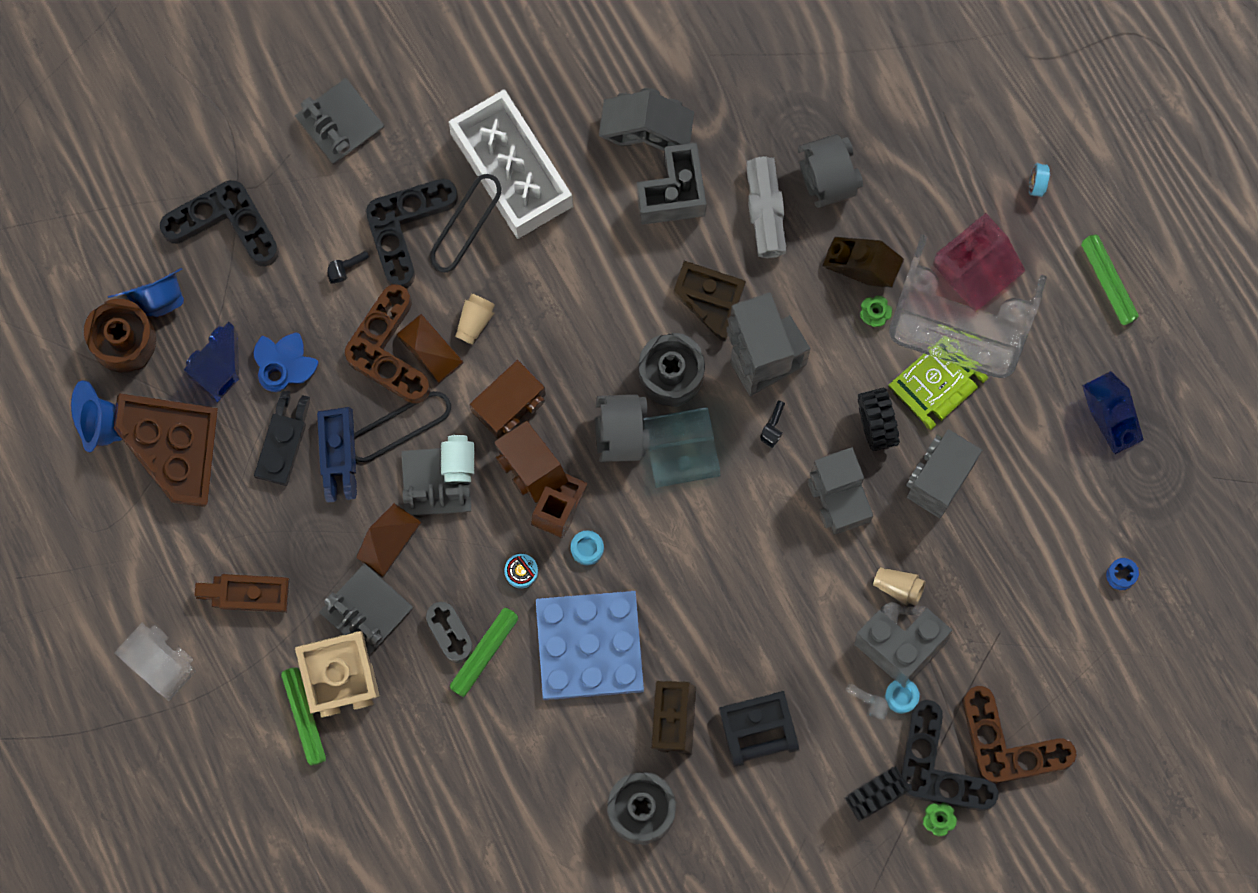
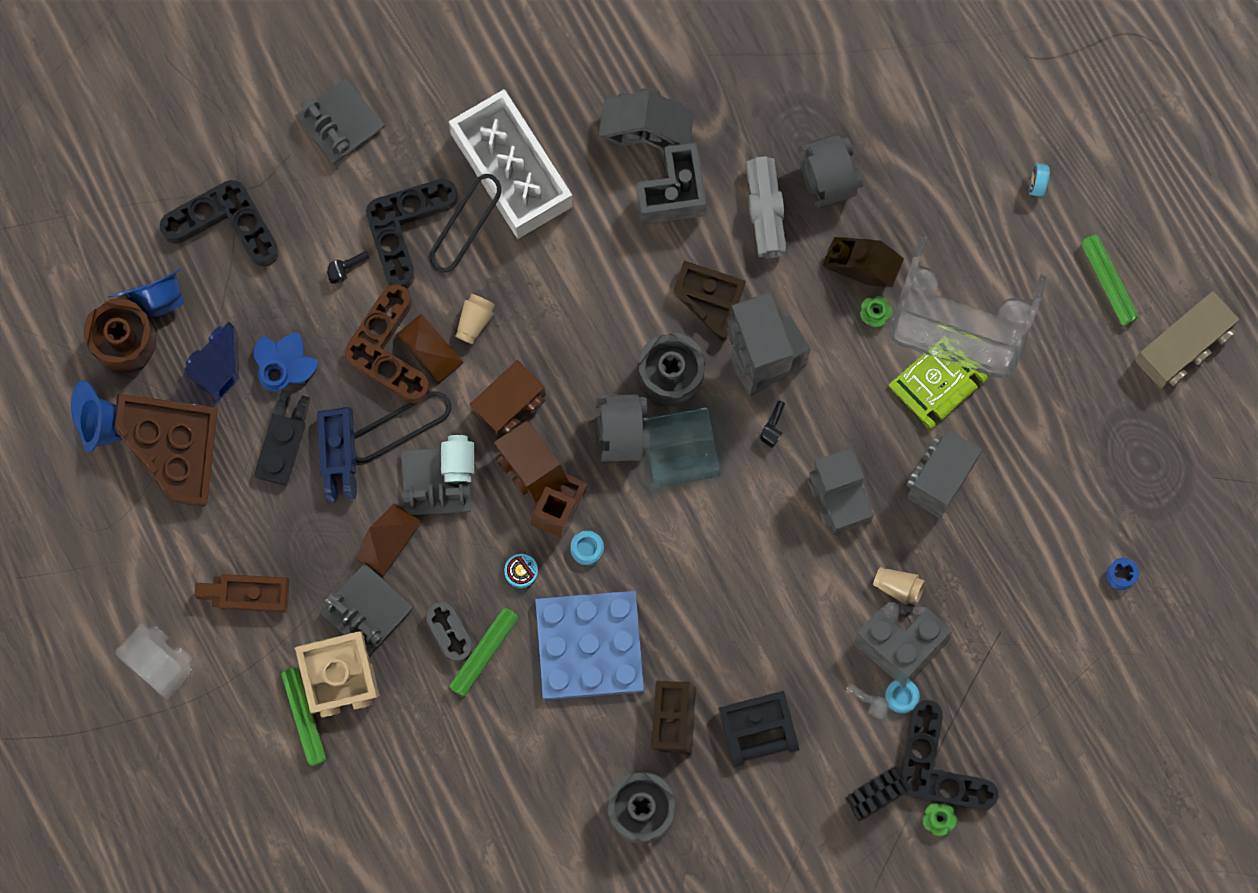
(878, 419): black tyre -> none
(979, 262): clear pink slope -> none
(1009, 757): reddish brown beam -> none
(1113, 411): clear blue slope -> none
(1188, 341): none -> dark tan brick

